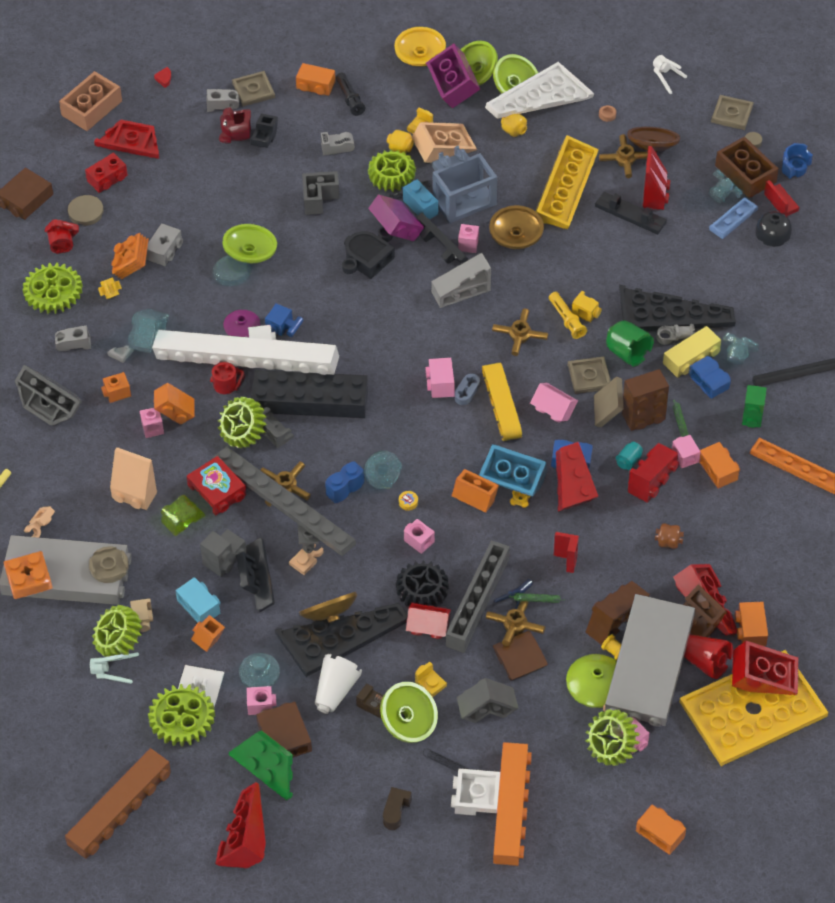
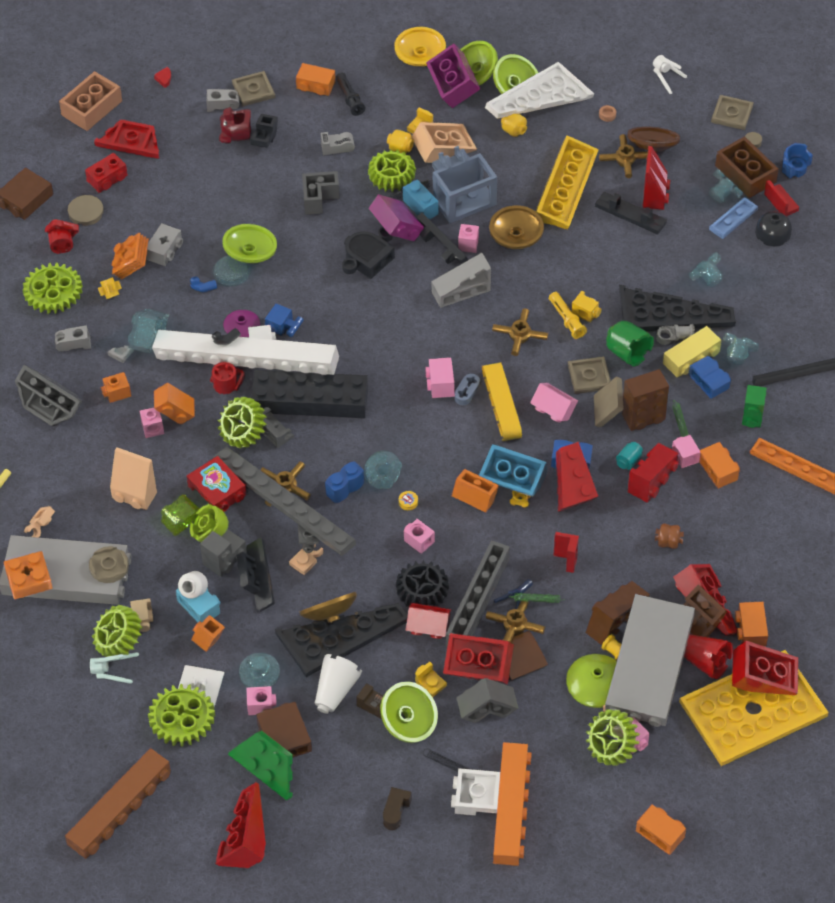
(193, 584): none -> white head
(202, 287): none -> blue arm
(209, 519): none -> lime cylinder
(225, 339): none -> black arm
(478, 658): none -> red slope
(708, 271): none -> clear light blue plate

